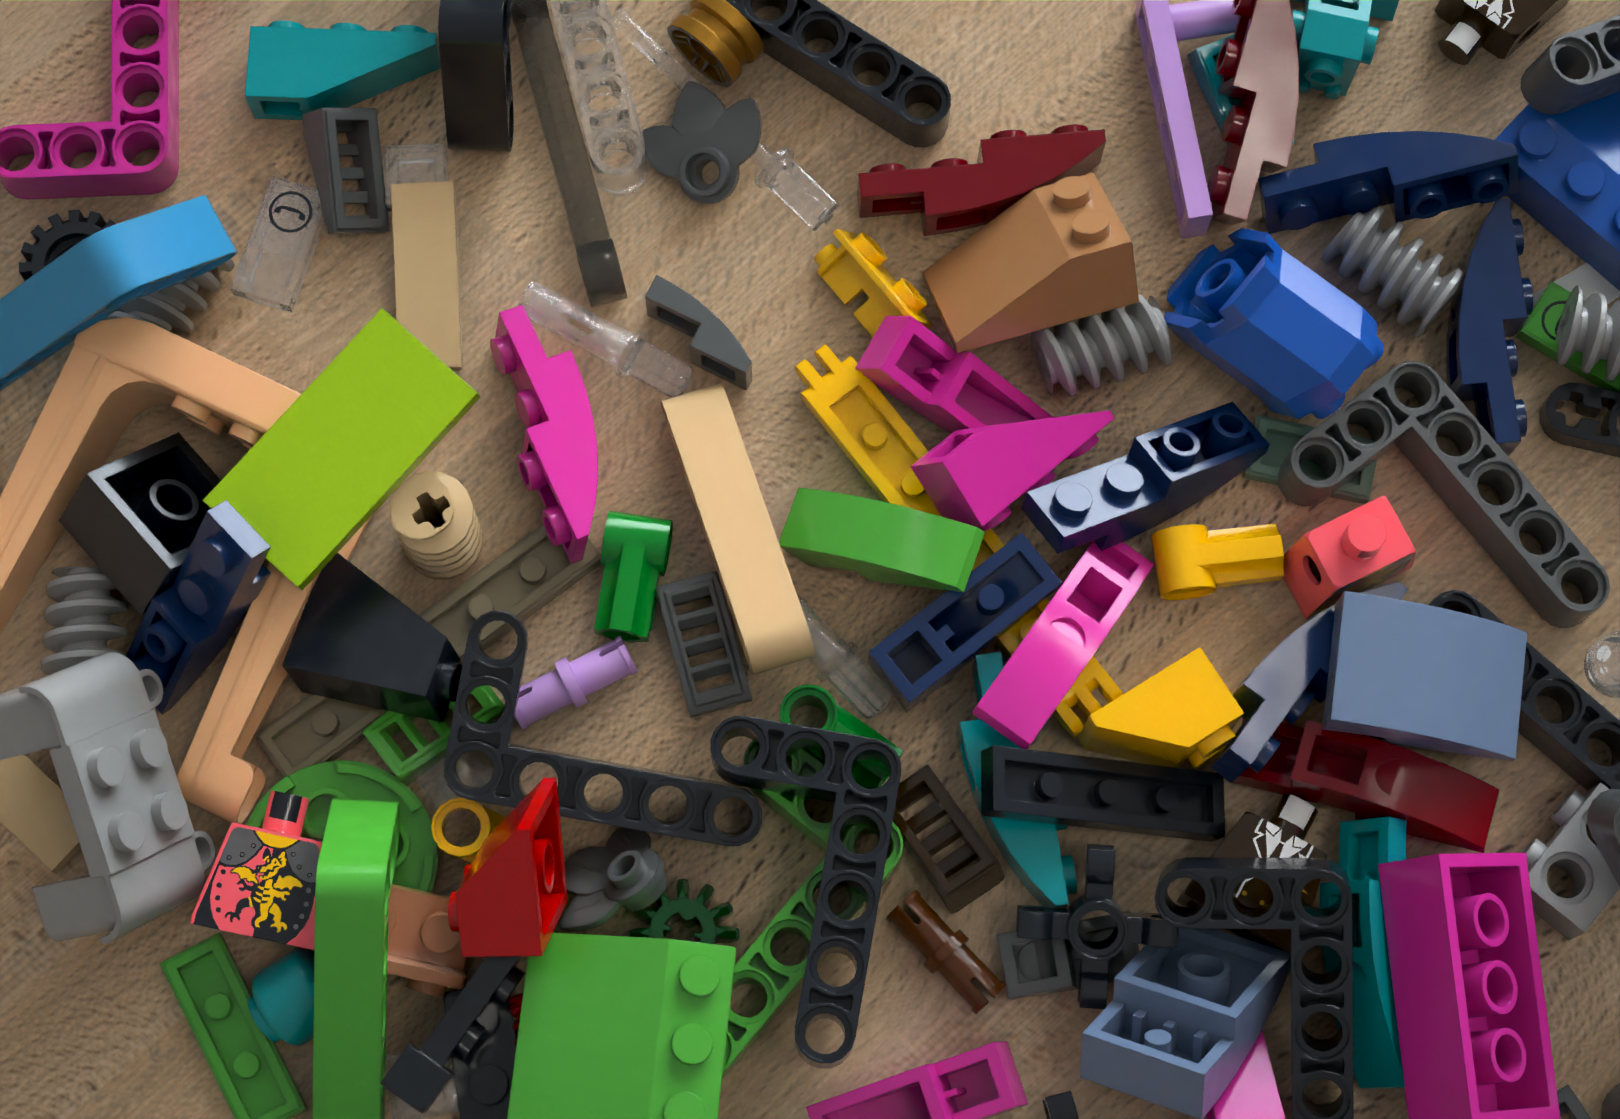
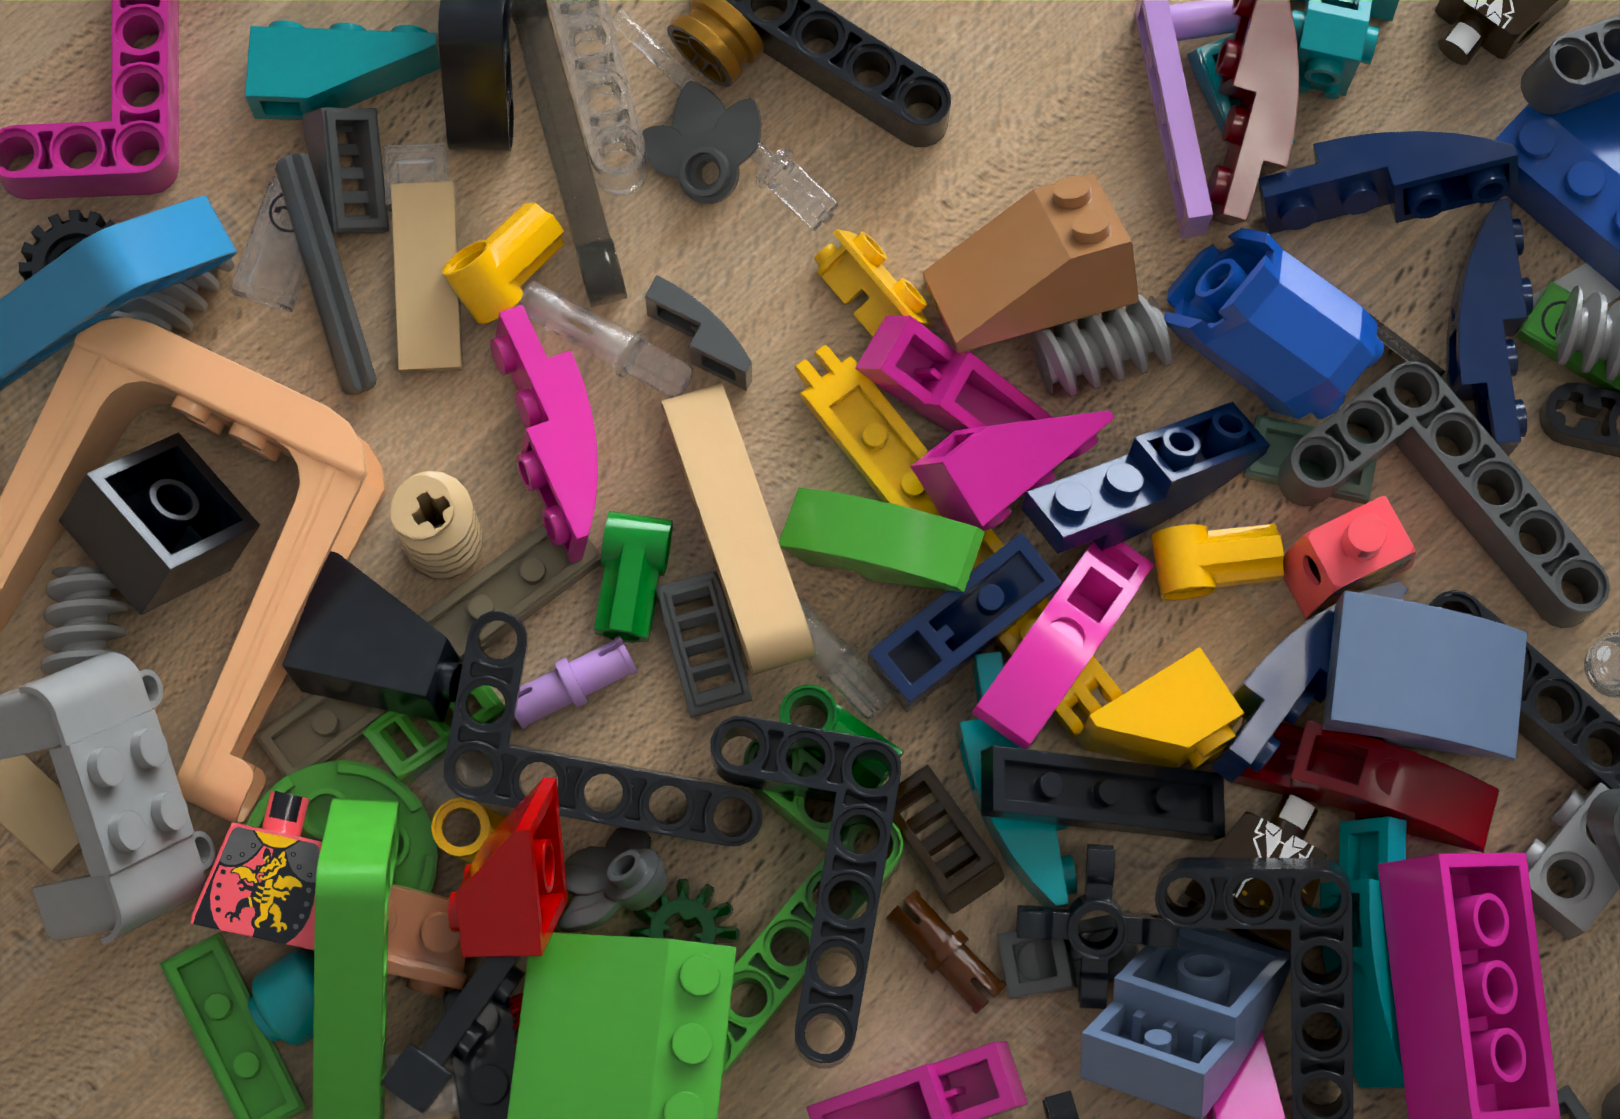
(204, 605): dark blue slope -> none
(325, 274): none -> dark grey axle
(344, 446): lime tile -> none
(493, 269): none -> yellow piece
(967, 195): dark red slope -> none
(1393, 268): light grey piece -> none
(1403, 348): none -> black sticker

